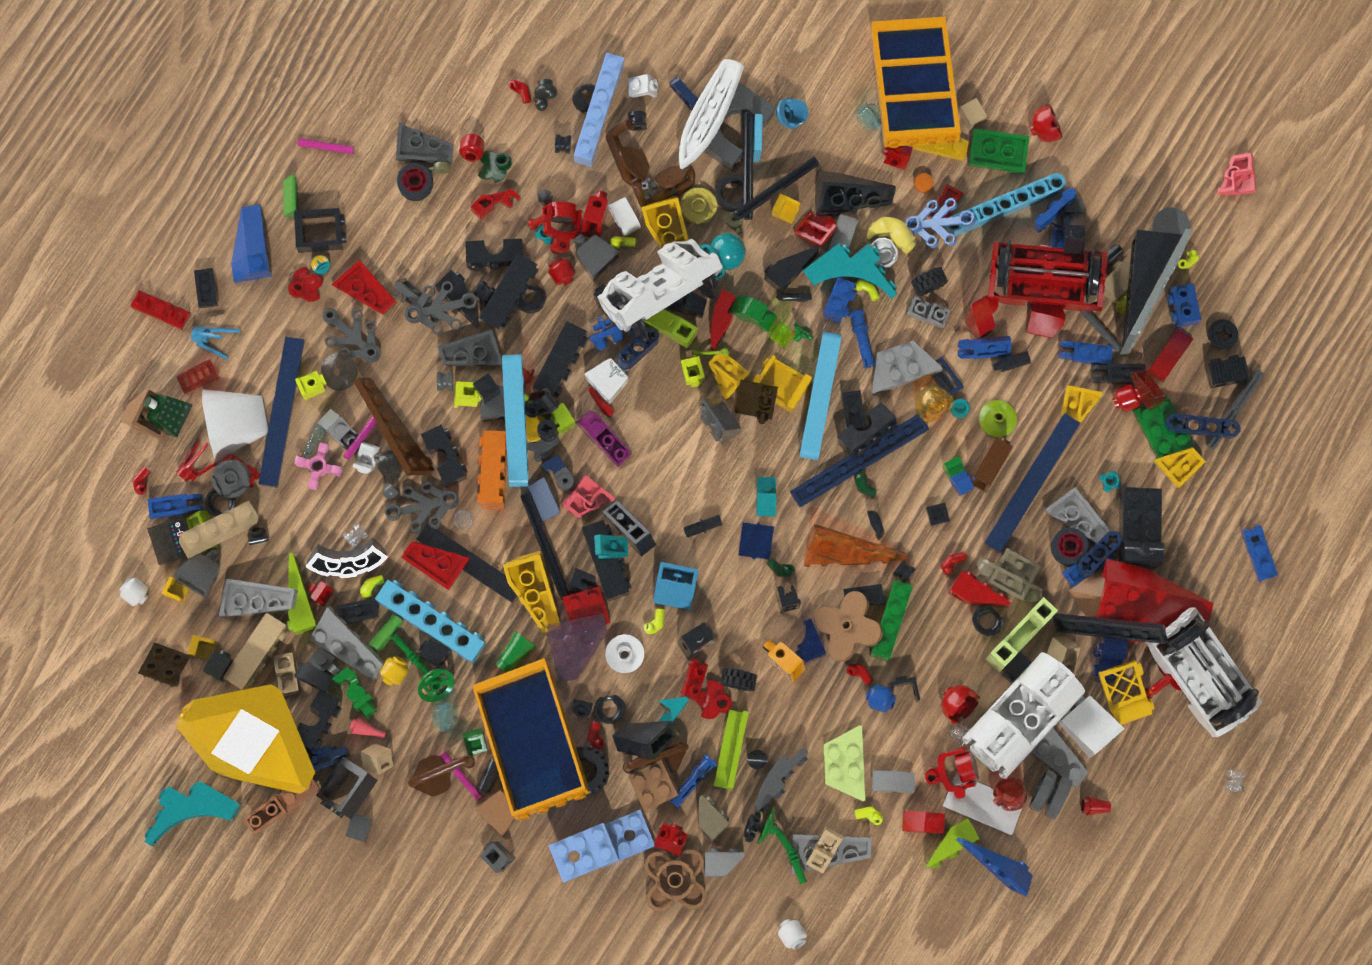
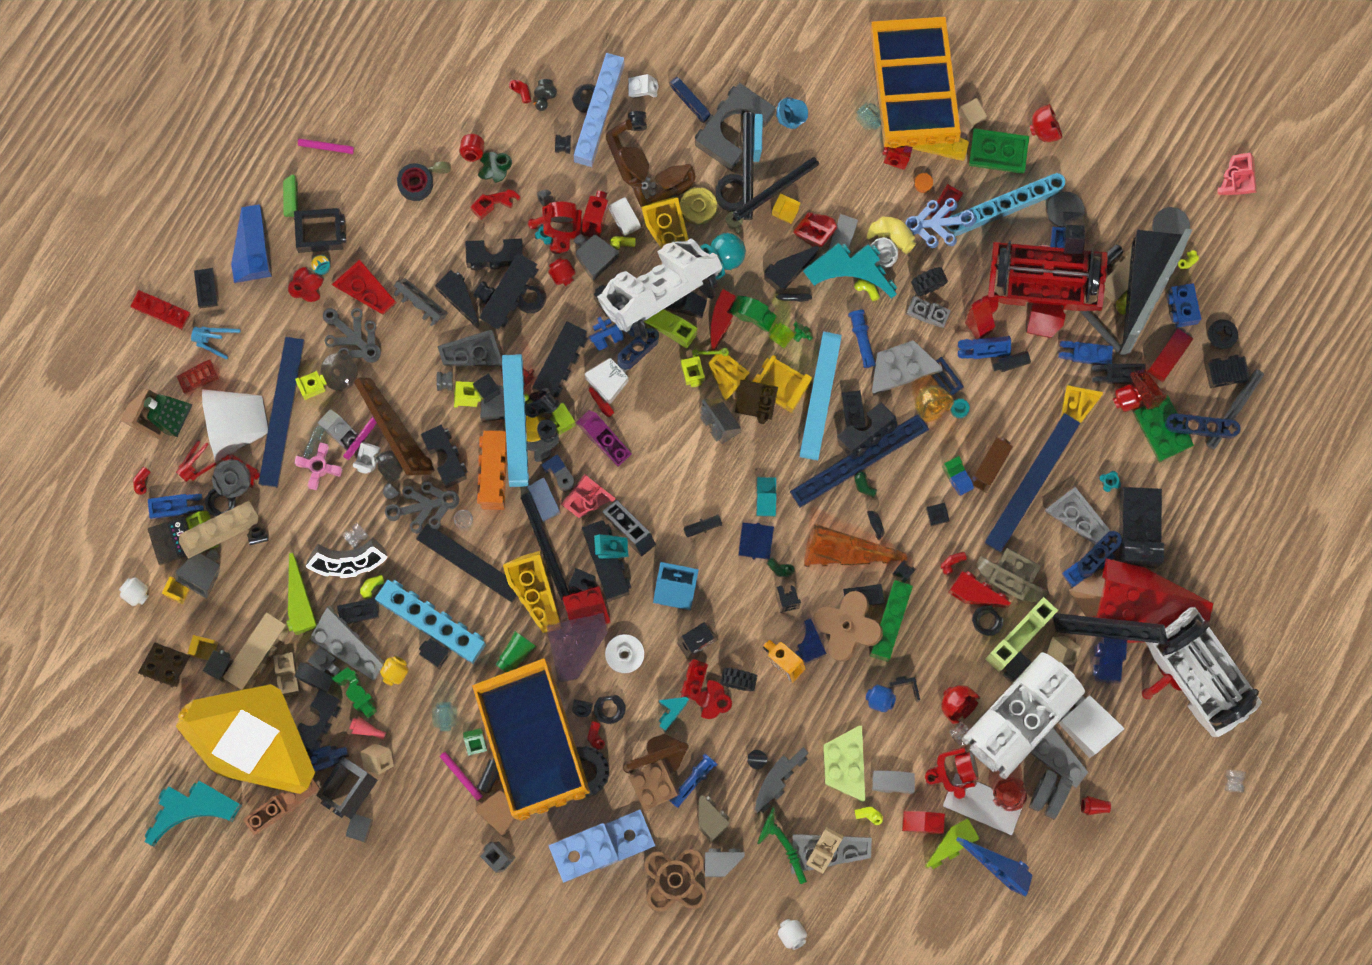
(255, 598): light grey wing -> none
(320, 593): red tile -> none
(386, 632): bright green slope -> none
(420, 147): dark grey wing -> none
(431, 676): green dish -> none
(432, 774): reddish brown piece -> none
(436, 563): red wing -> none
(438, 307): dark grey plant -> none
(644, 739): black slope -> none
(656, 624): neon yellow arm -> none
(671, 839): red brick -> none
(709, 111): white piece -> none
(731, 749): lime fence -> none
(751, 827): black gear -> none
(839, 300): blue brick -> none
(846, 193): black wedge -> none
(859, 671): red arm -> none
(995, 427): lime dish -> none
(1055, 209): blue hinge -> none
(1072, 536): wheel -> none
(1132, 707): yellow piece -> none
(1180, 465): yellow wing -> none
(1259, 553): blue plate -> none

